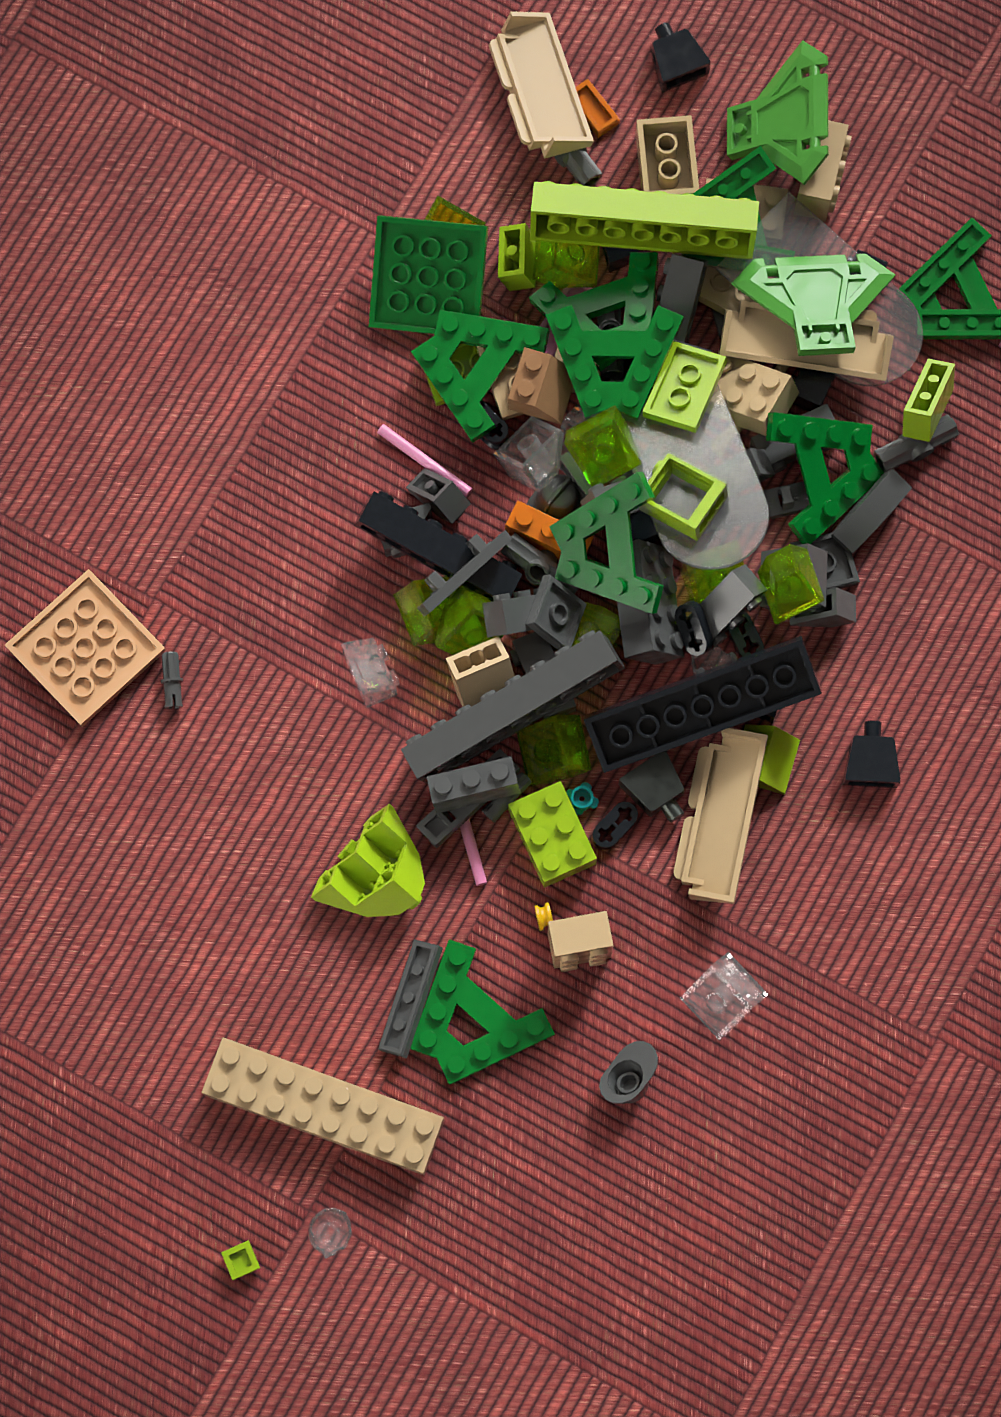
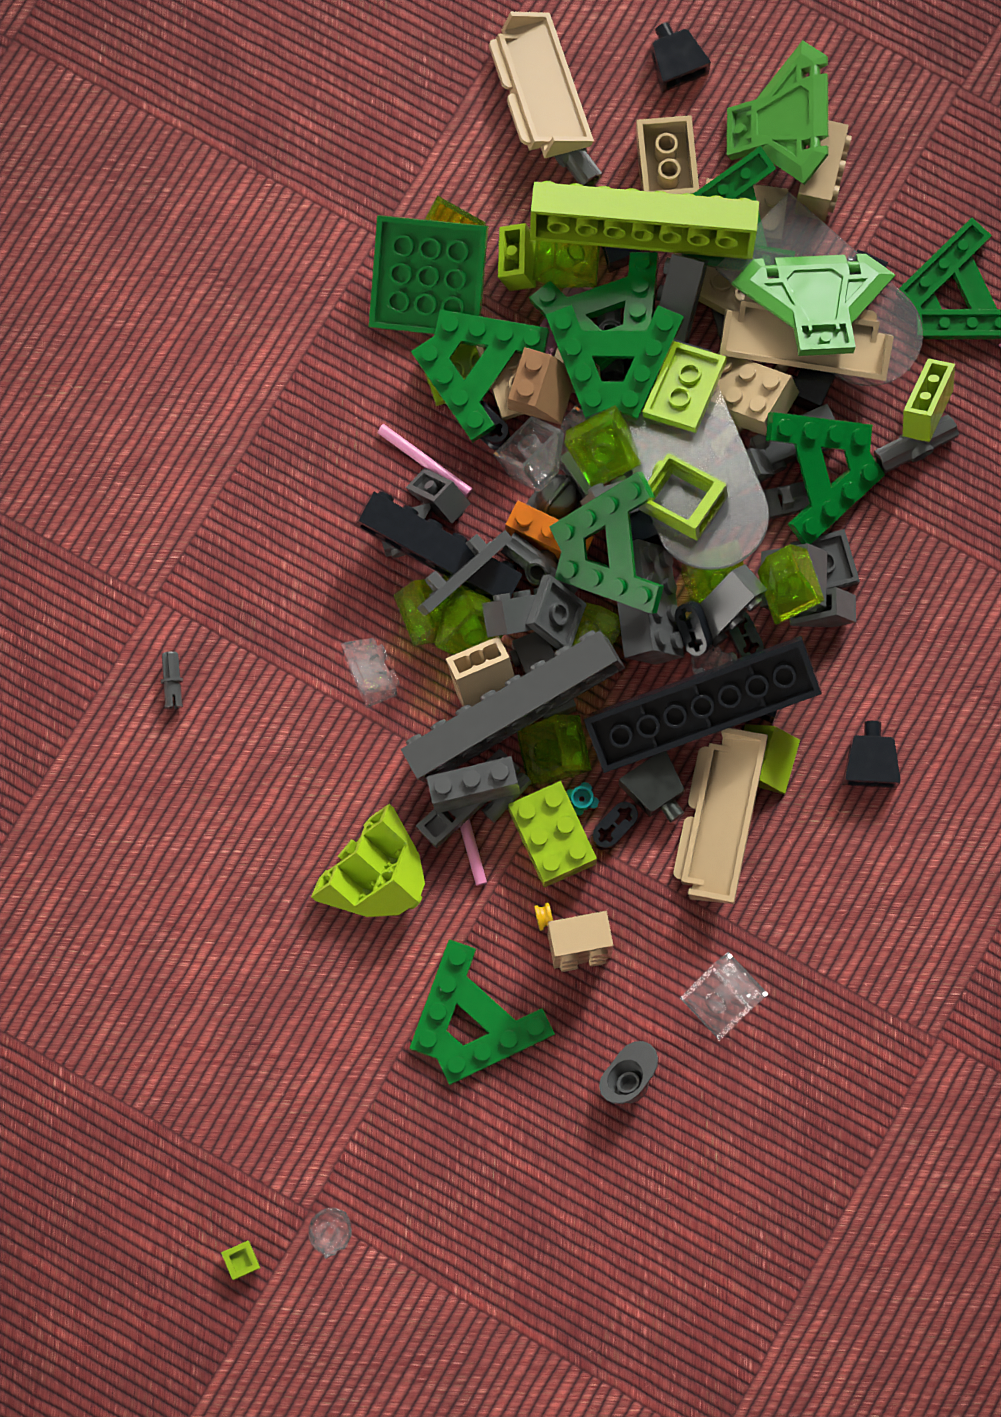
(85, 647): light nougat plate -> none
(323, 1106): tan brick -> none
(410, 998): dark grey tile -> none
(596, 110): orange tile -> none
(871, 510): dark grey slope -> none

